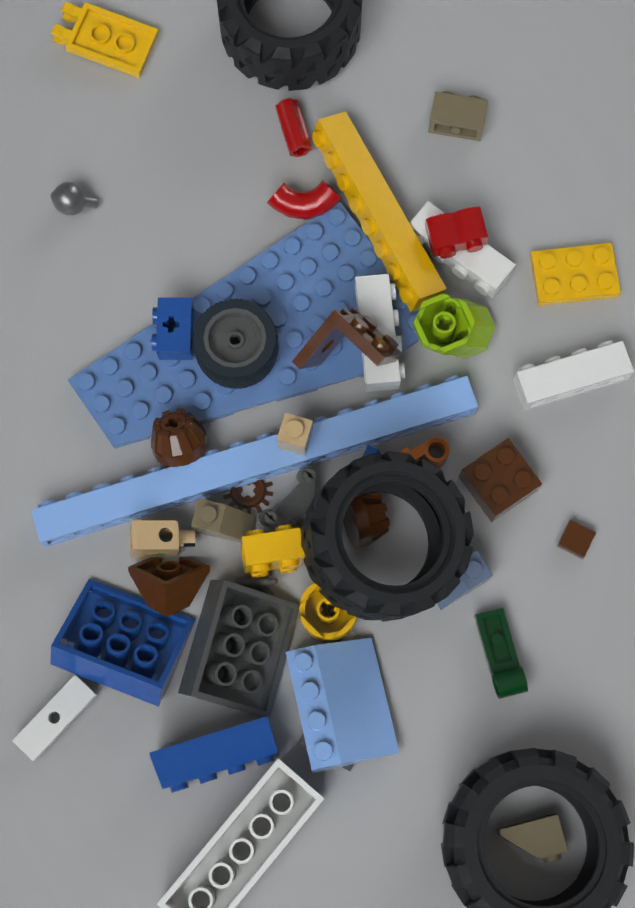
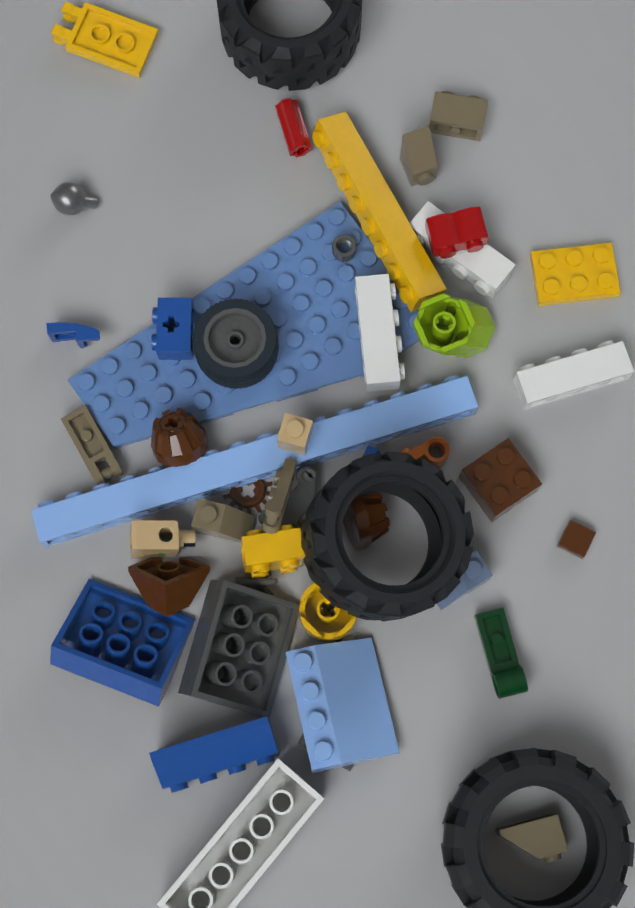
(41, 730): white tile -> none
(70, 331): none -> blue slope
(91, 444): none -> dark tan plate
(279, 497): none -> dark tan plate
(304, 204): red cylinder -> none
(340, 240): none -> dark grey axle
(358, 329): reddish brown bracket -> none
(419, 157): none -> dark tan slope

